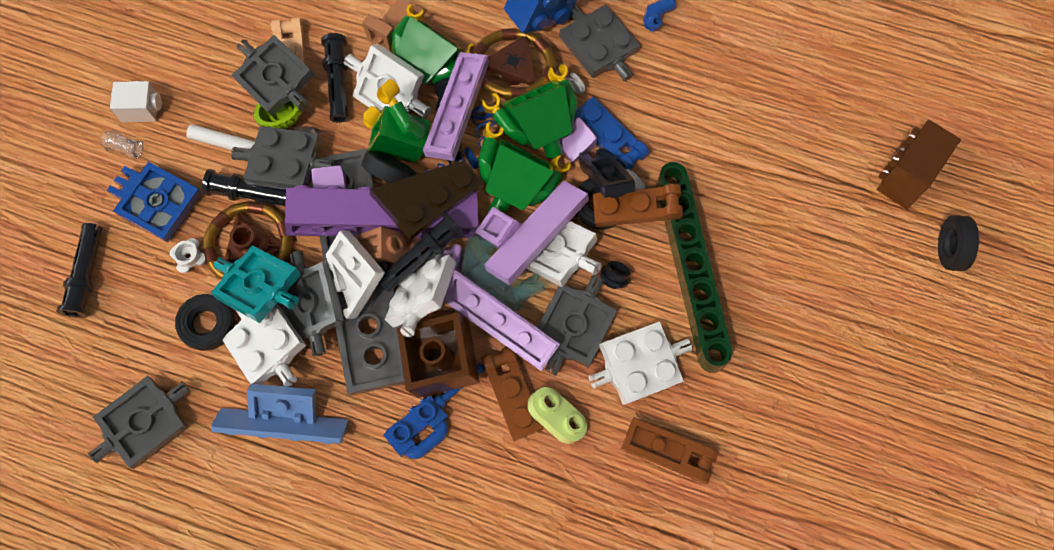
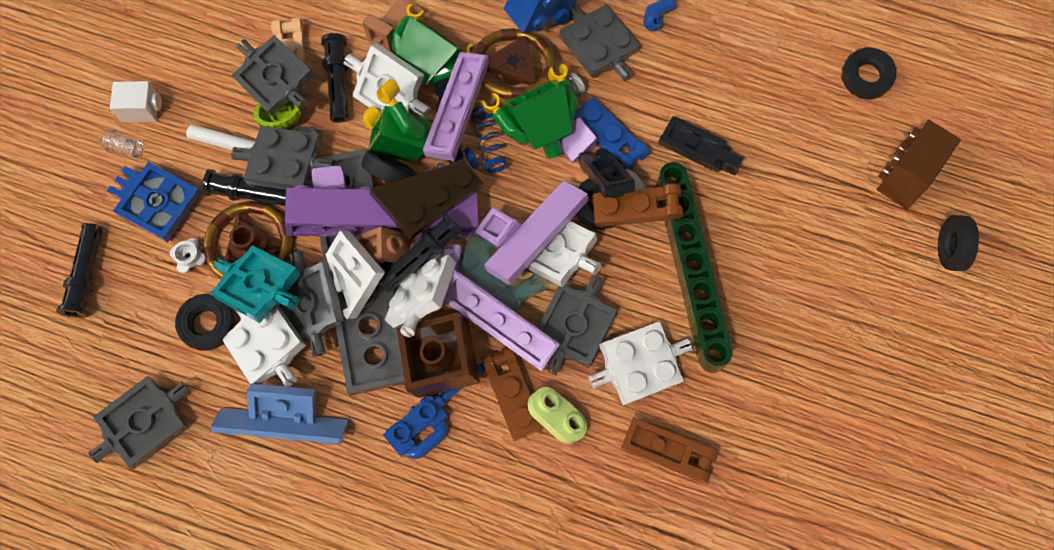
(515, 174): green torso -> none
(615, 275): black plate -> none
(699, 146): none -> black hinge
(873, 57): none -> black tyre

